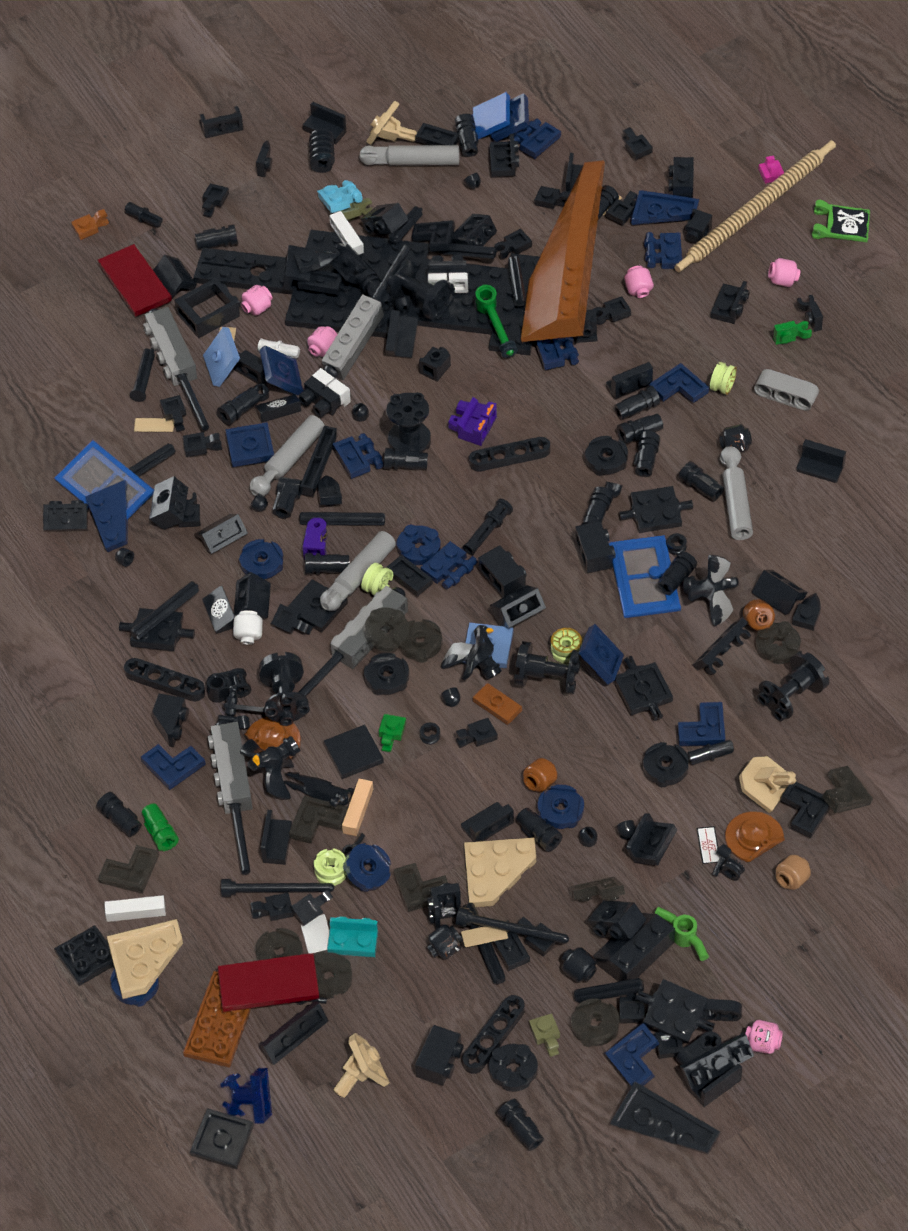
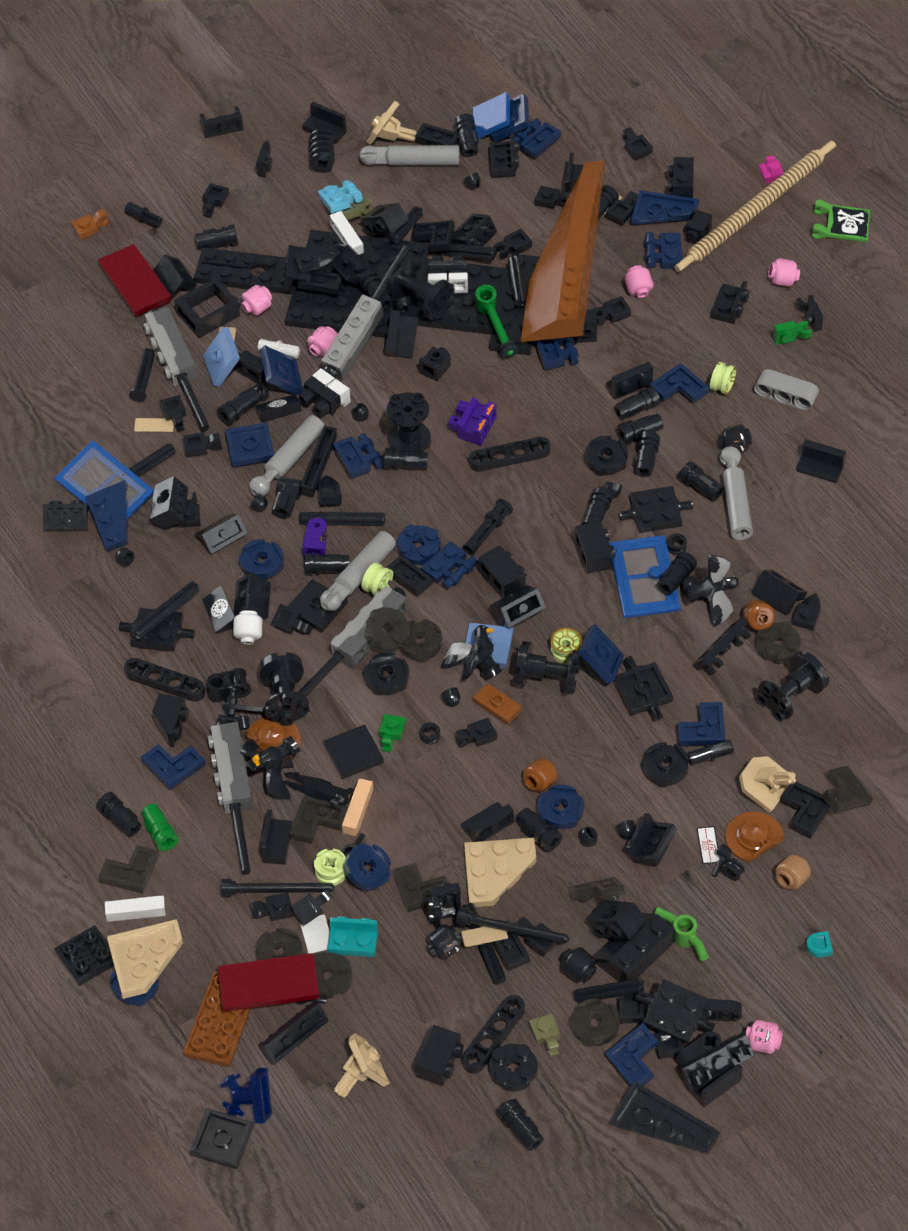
(819, 945): none -> teal tile

